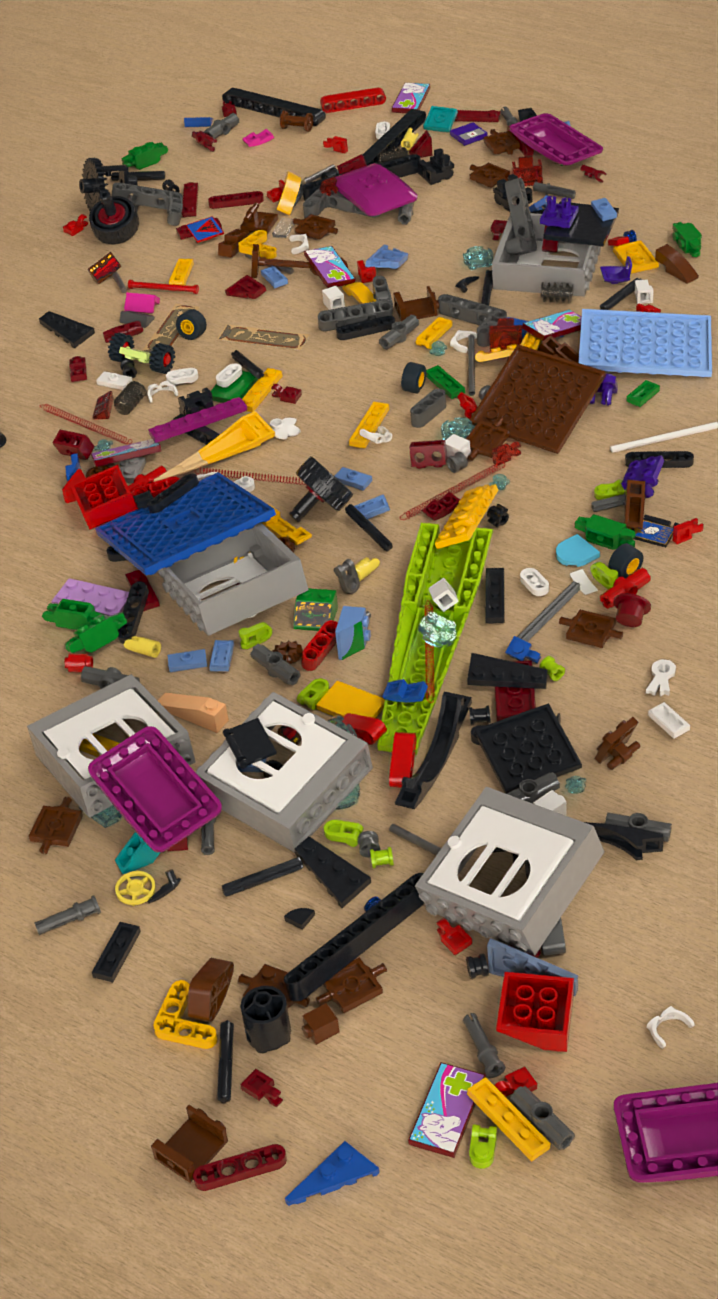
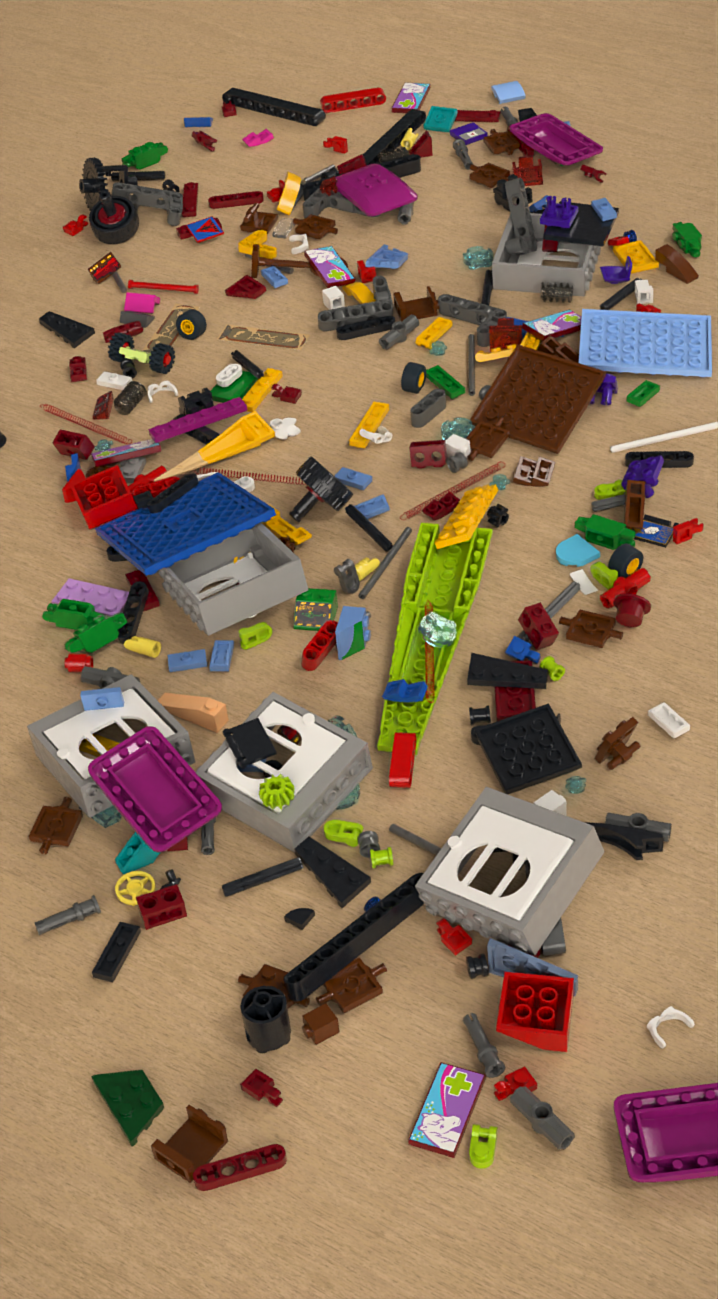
(102, 698): none -> medium blue plate
(130, 1100): none -> dark green wing
(161, 906): none -> dark red brick
(177, 1024): yellow beam -> none
(181, 271): yellow plate -> none
(182, 376): white plate -> none
(209, 989): reddish brown beam -> none
(222, 126): dark grey piece -> none
(225, 1061): black axle -> none
(229, 246): reddish brown slope -> none
(275, 664): dark grey piece -> none
(276, 791): none -> lime gear
(294, 654): reddish brown gear -> none
(306, 122): reddish brown hose -> none
(317, 689): lime plate -> none
(337, 1170): blue wing -> none
(348, 699): yellow tile -> none
(365, 727): red beam -> none
(381, 129): white plate -> none
(381, 568): none -> dark grey piece
(437, 168): black hips -> none
(443, 594): white brick -> none
(451, 716): black slope -> none
(458, 336): white cap -> none
(462, 154): none -> dark grey pin
(466, 281): black bar -> none
(467, 404): red plate -> none
(495, 596): black plate -> none
(498, 228): dark red plate -> none
(504, 452): clear red plate -> none
(508, 92): none -> light blue slope
(508, 1119): yellow plate -> none
(532, 790): dark grey piece -> none
(533, 472): none -> reddish brown slope
(534, 581): white plate -> none
(538, 626): none -> dark red brick
(554, 190): dark grey axle -> none
(663, 671): white piece -> none

